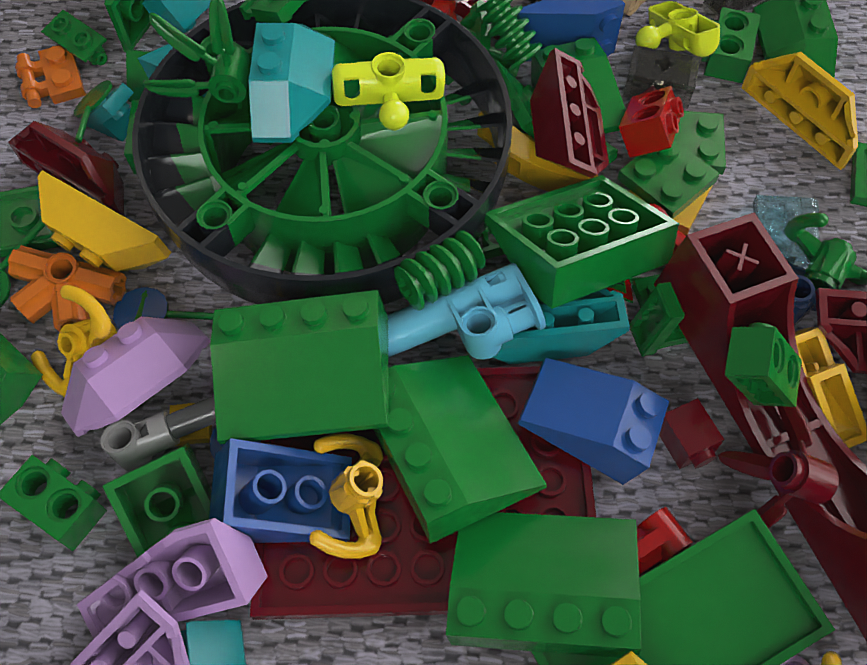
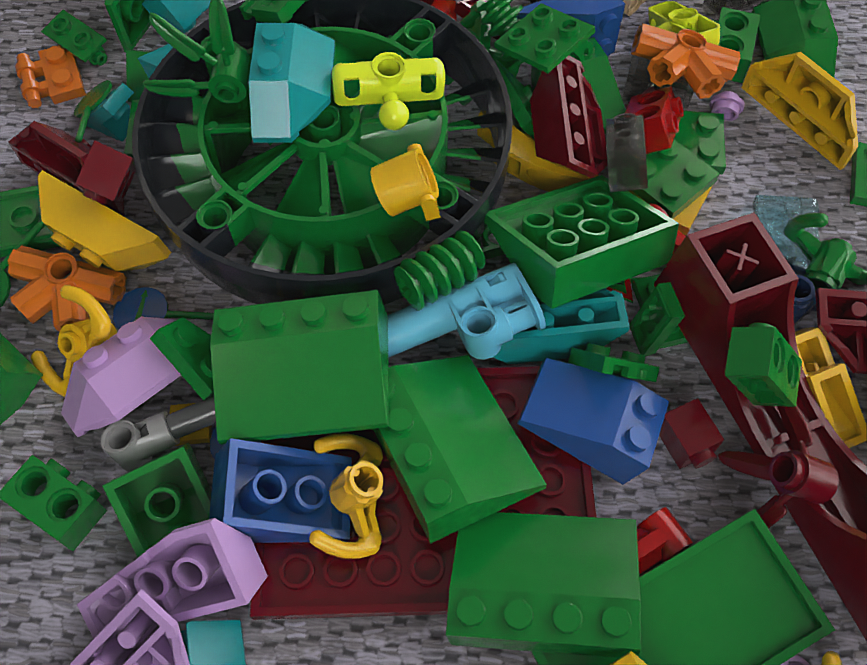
(106, 174): none -> dark red brick
(189, 352): none -> green wing
(407, 183): none -> yellow piece
(547, 38): none -> green plate
(599, 359): none -> green wing
(626, 152): none -> clear smoke brick
(687, 56): none -> orange piece
(728, 104): none -> lavender plate

